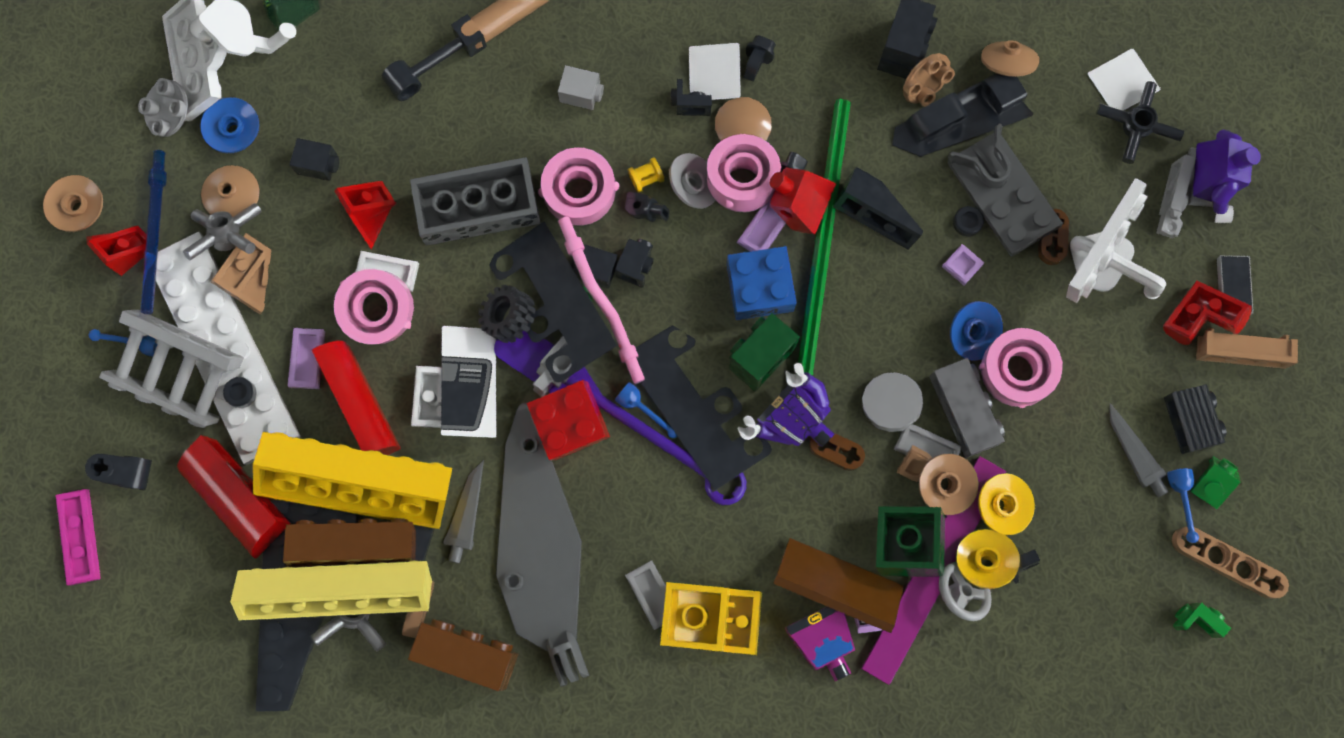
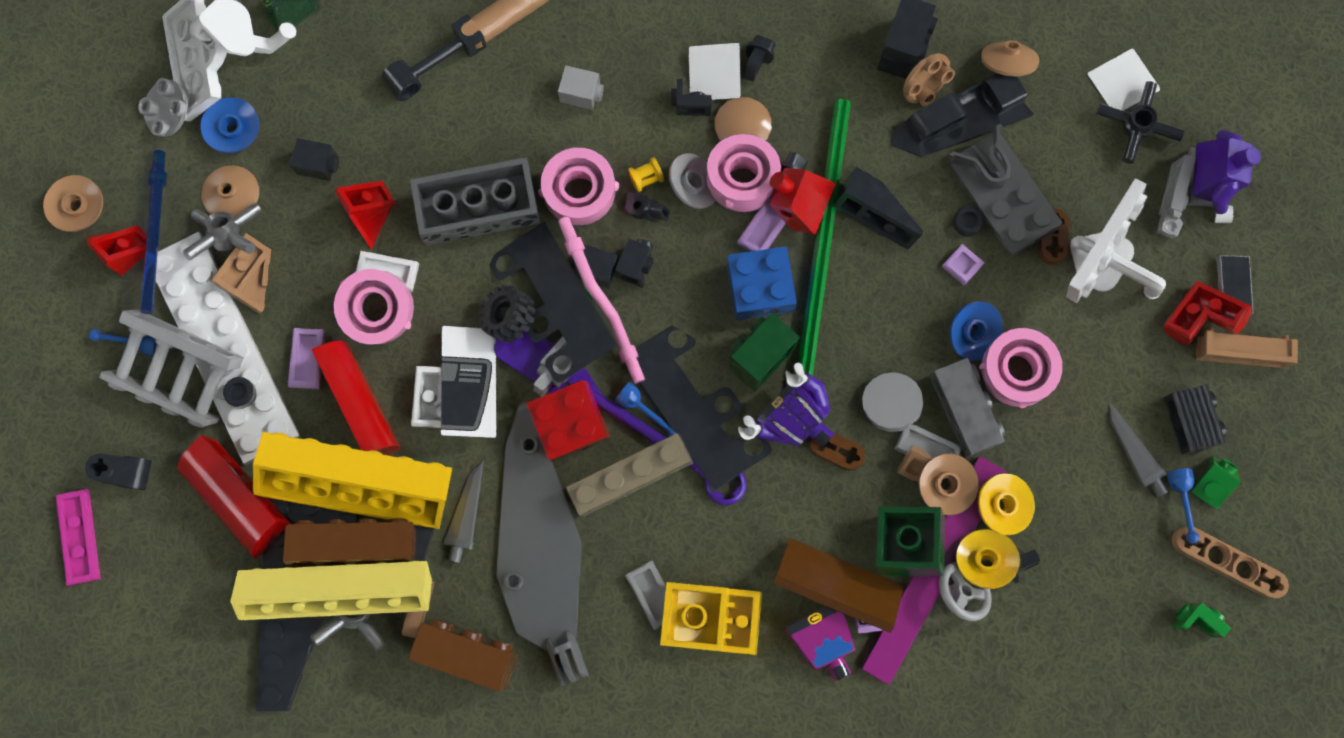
(629, 475): none -> dark tan brick

